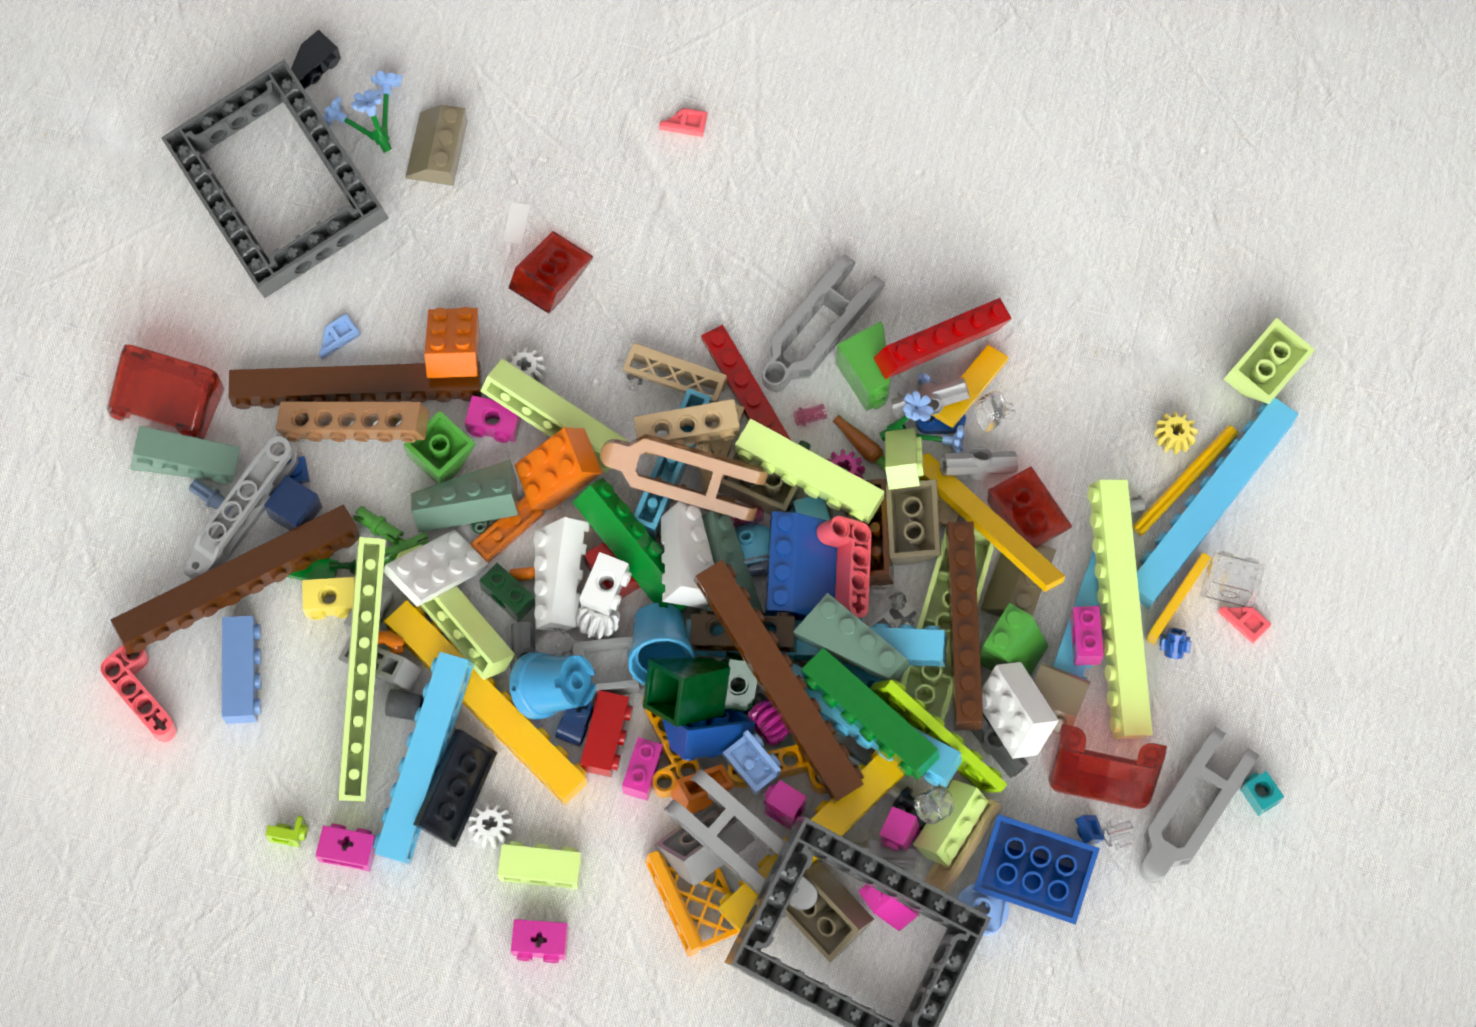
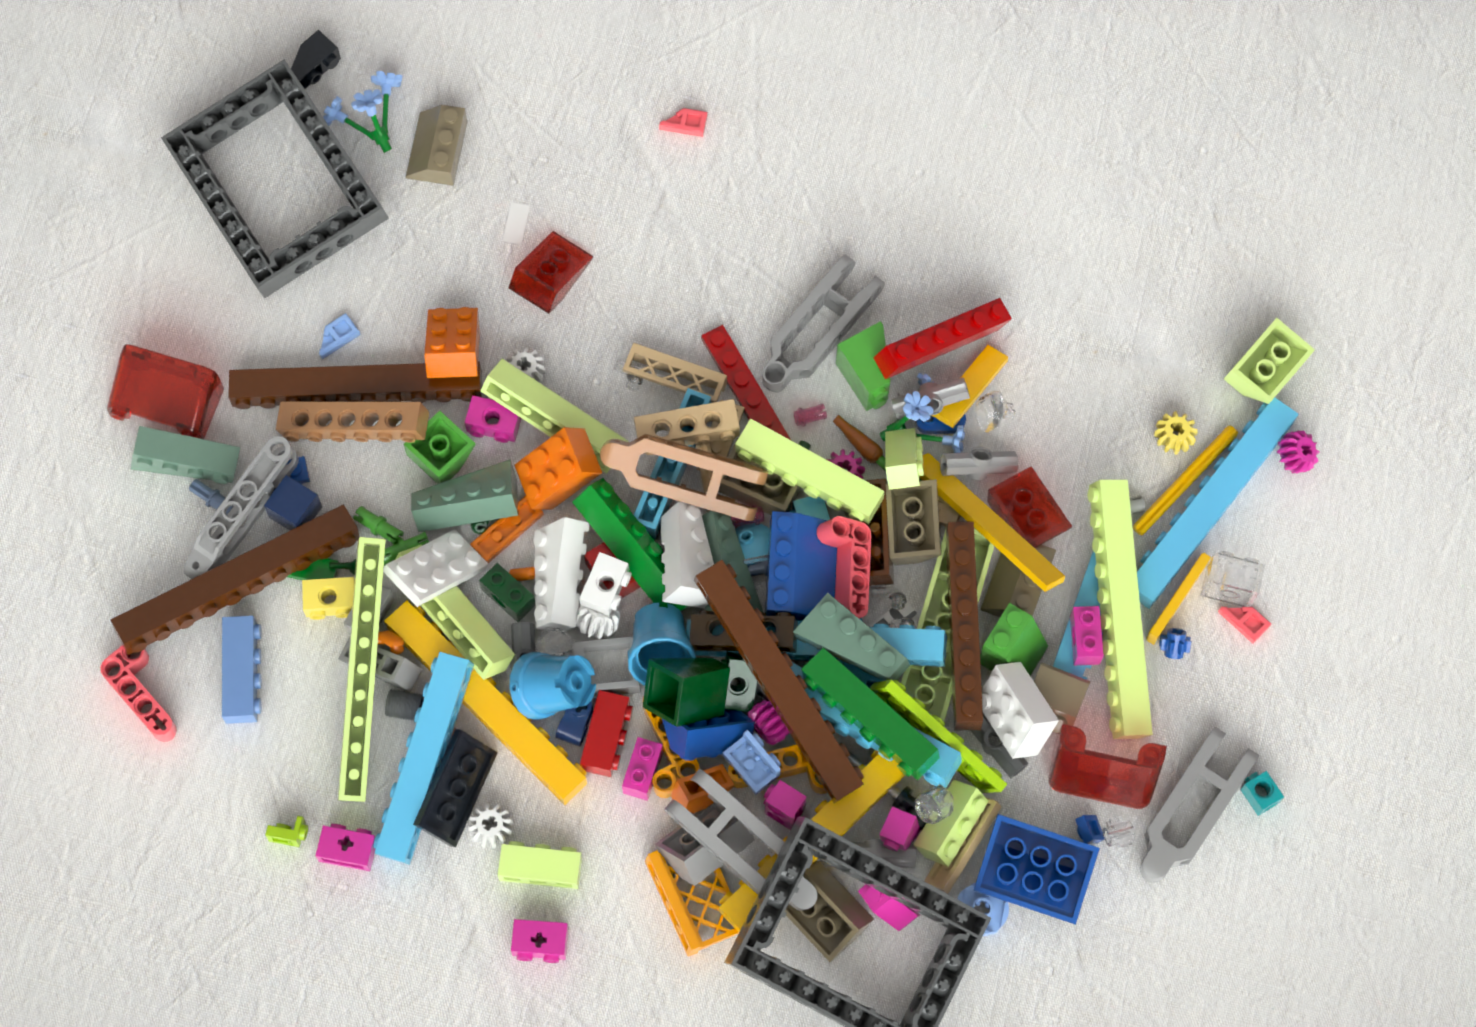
(1298, 452): none -> dark pink gear

